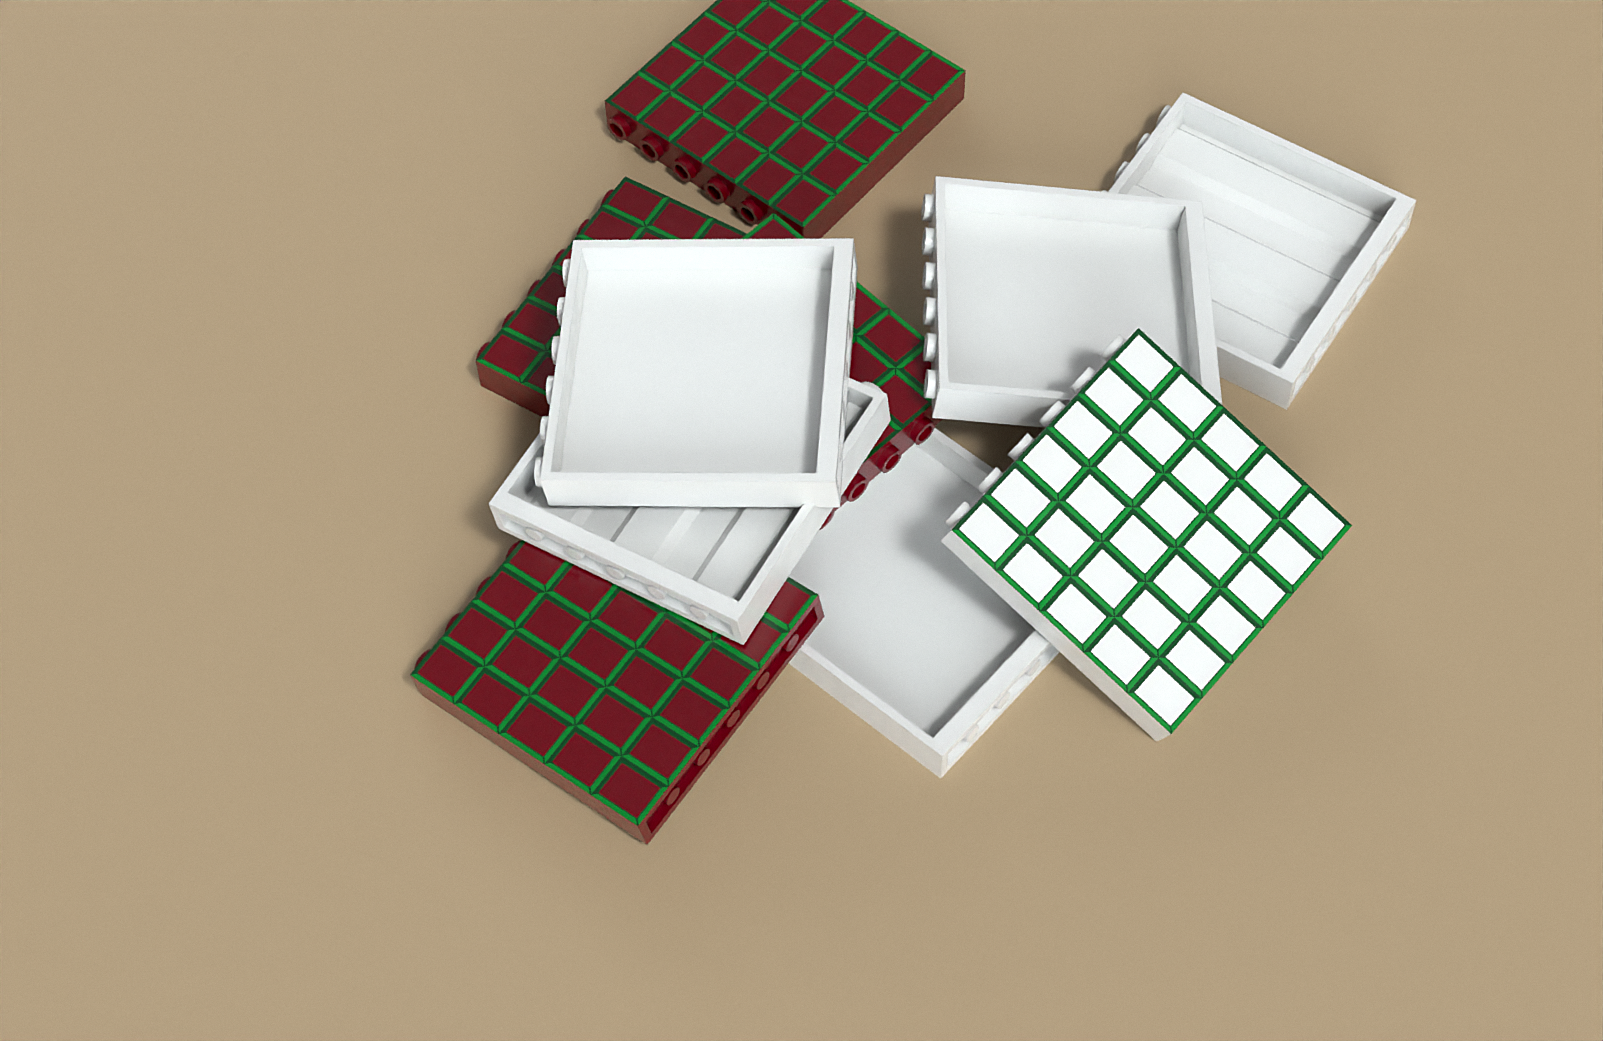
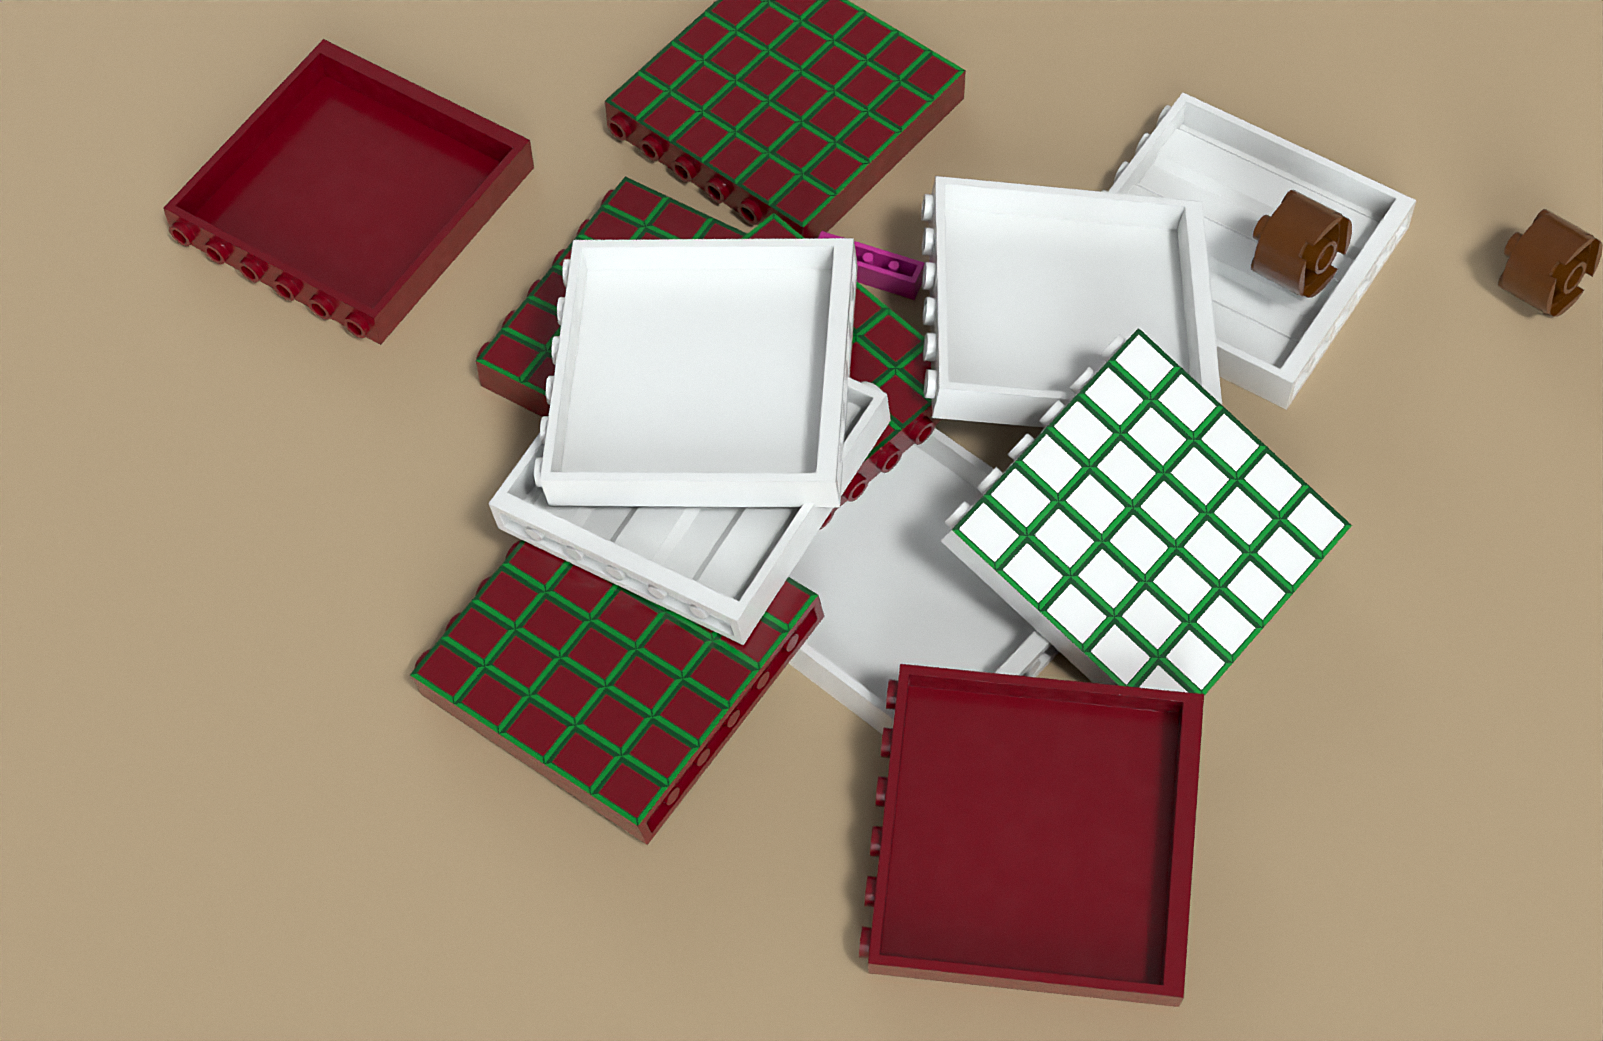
(350, 190): none -> dark red panel
(886, 269): none -> dark pink piece
(1035, 835): none -> dark red panel
(1300, 244): none -> reddish brown brick
(1549, 263): none -> reddish brown brick

